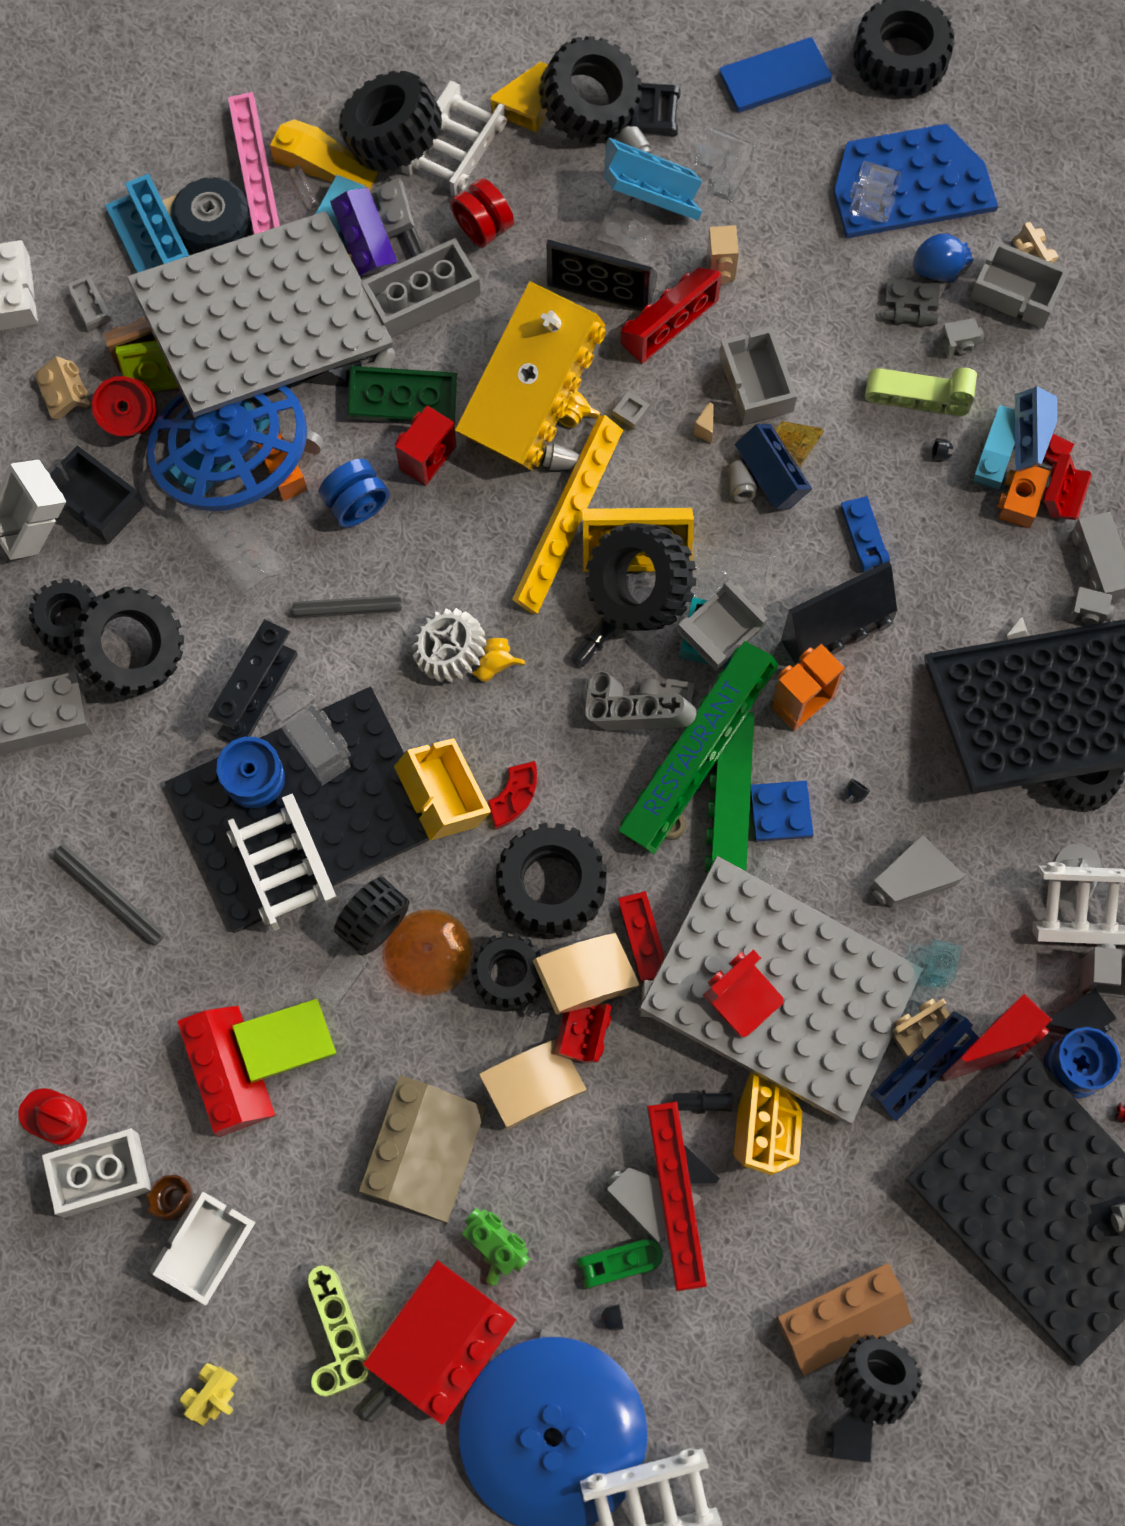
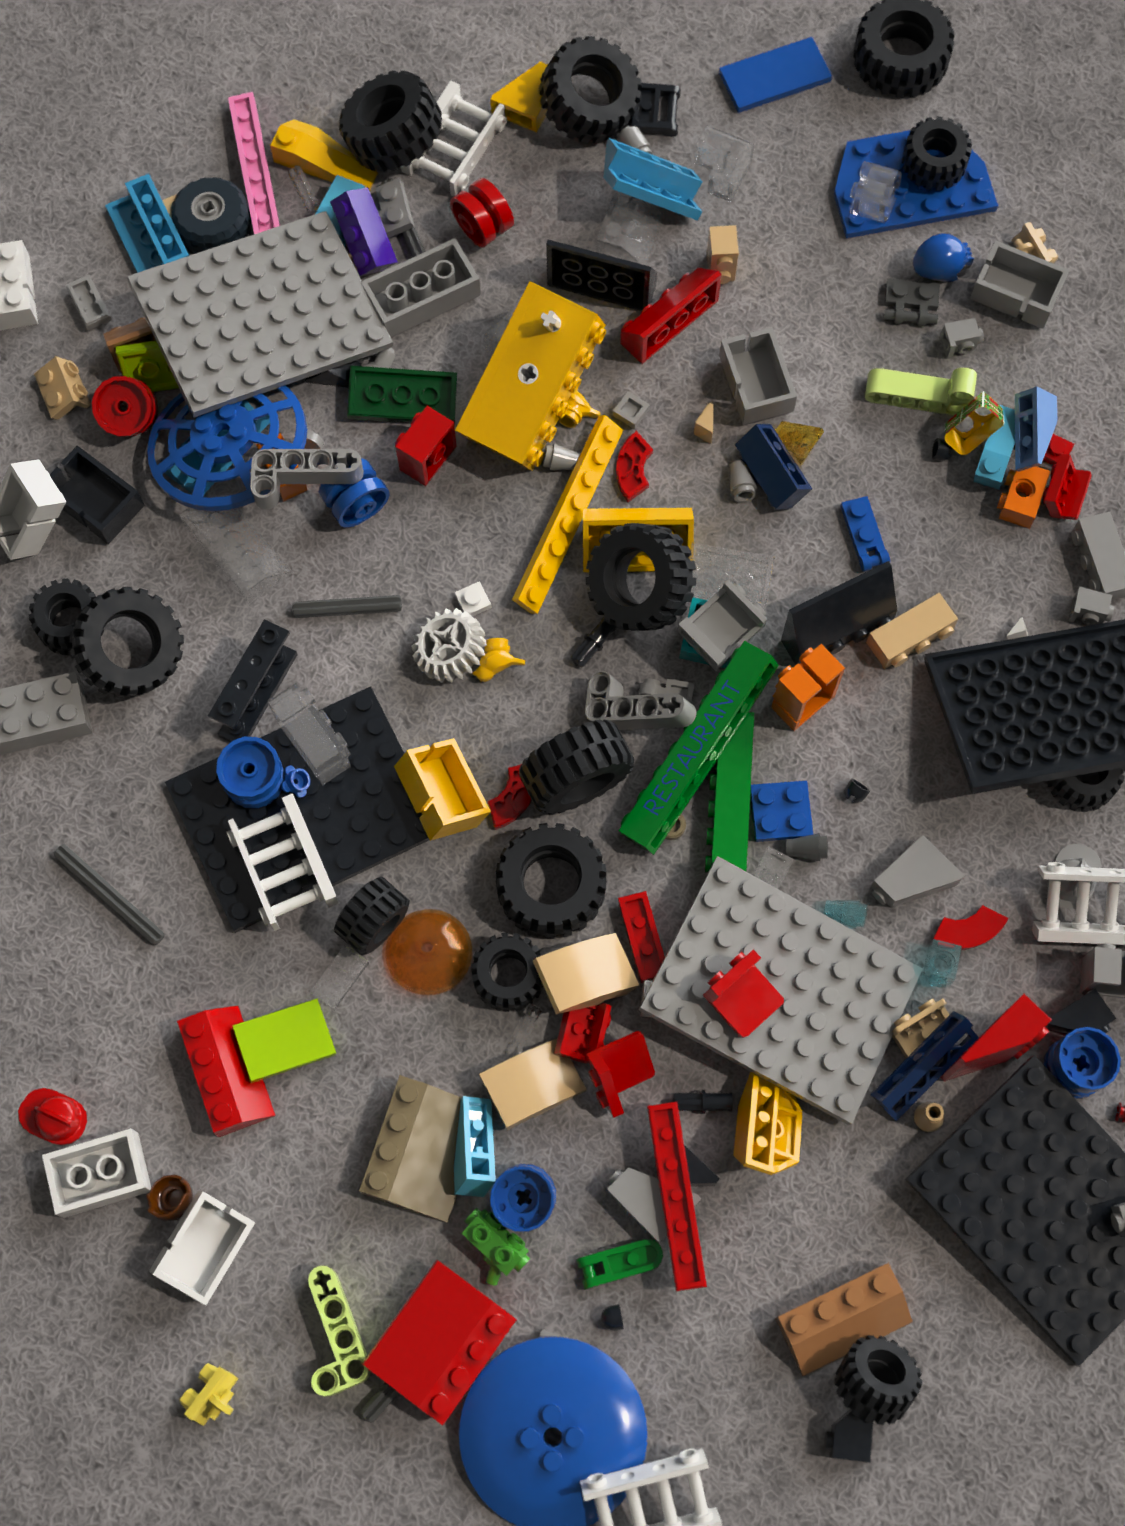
(302, 781): none -> blue plate
(305, 474): none -> light grey beam
(473, 599): none -> white plate
(474, 1148): none -> medium azure slope
(505, 1197): none -> blue wheel
(576, 767): none -> black tyre
(619, 1068): none -> red bracket
(631, 466): none -> red tile
(808, 847): none -> dark grey cone
(847, 912): none -> clear light blue cone
(912, 631): none -> tan brick
(925, 1121): none -> tan cone
(940, 136): none -> black tyre
(971, 931): none -> red tile
(991, 424): none -> yellow piece

